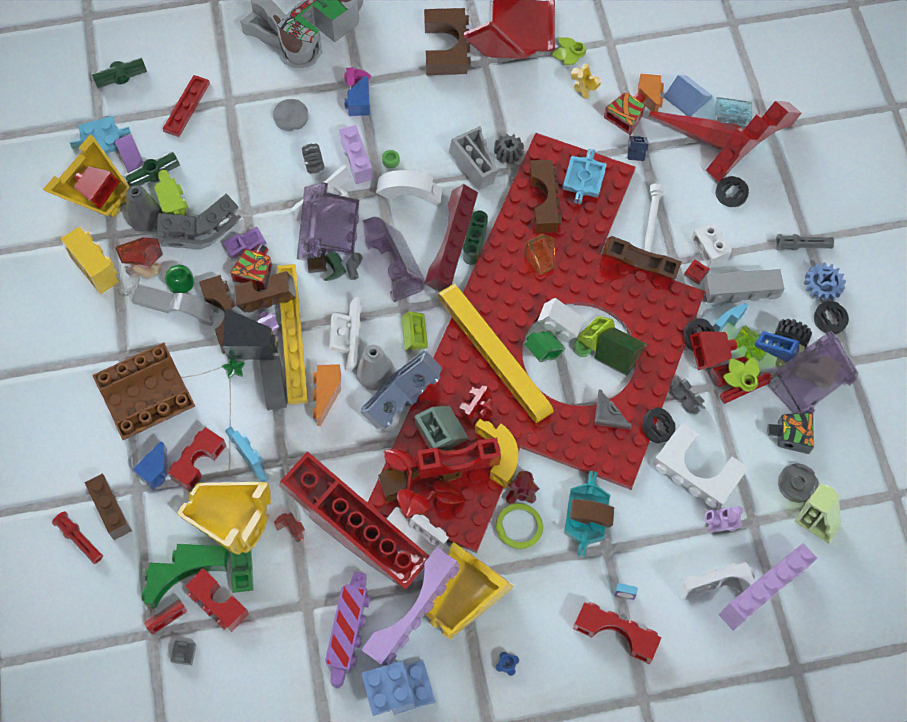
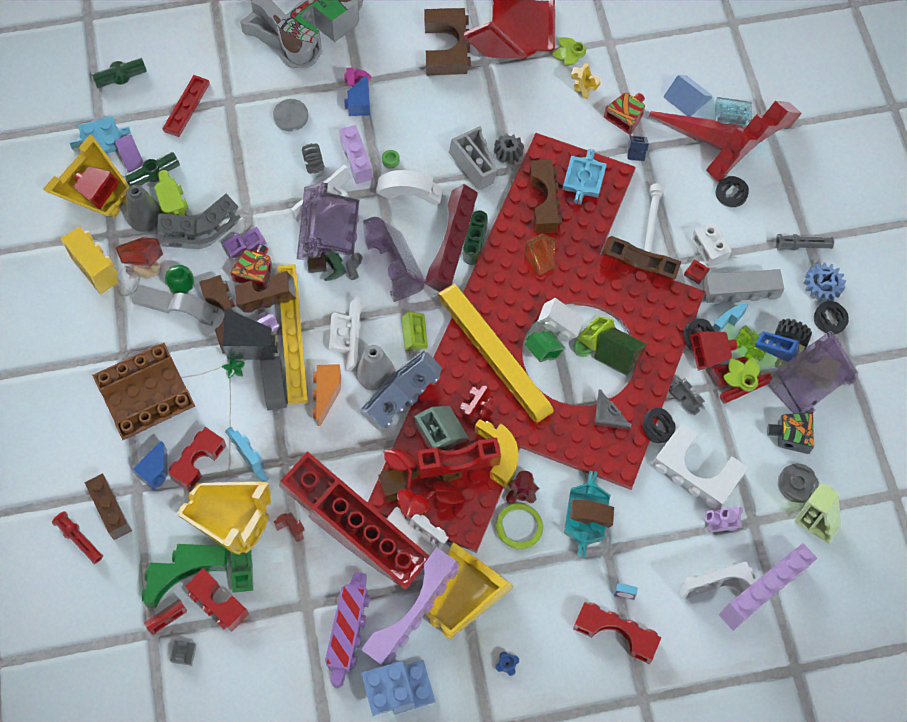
(651, 87): orange slope -> none

